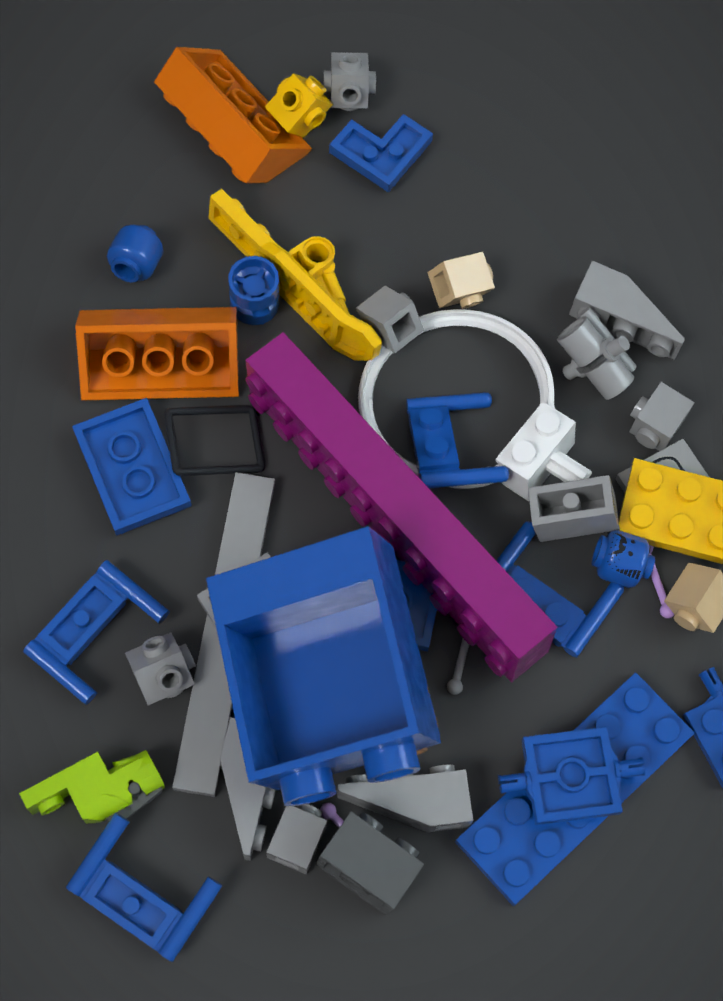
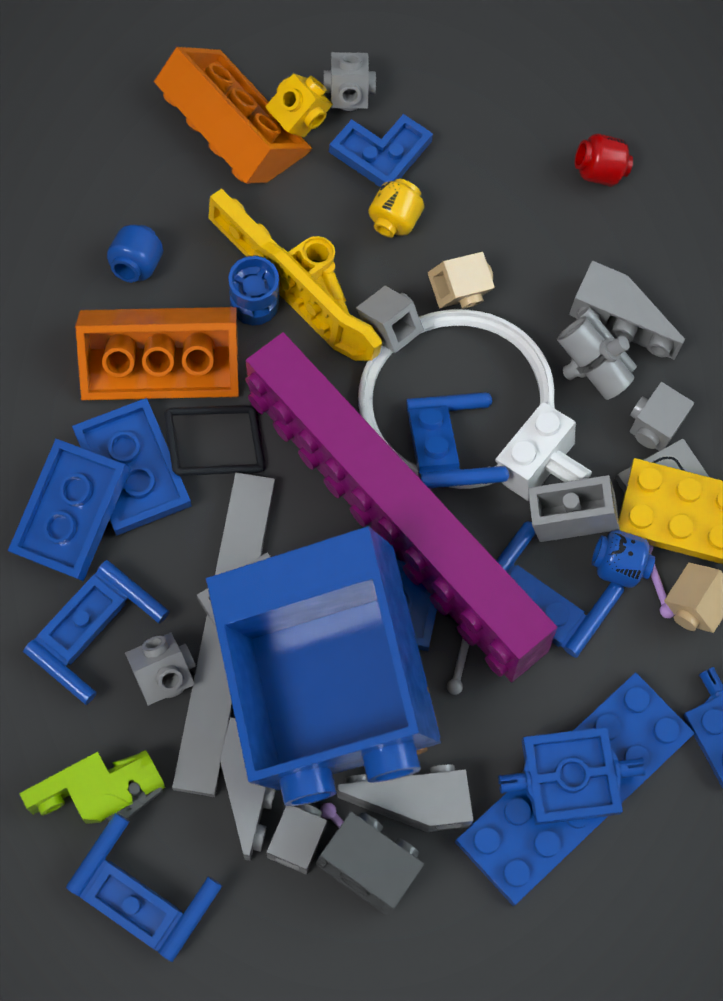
(69, 509): none -> blue plate
(396, 208): none -> yellow head
(603, 159): none -> red head

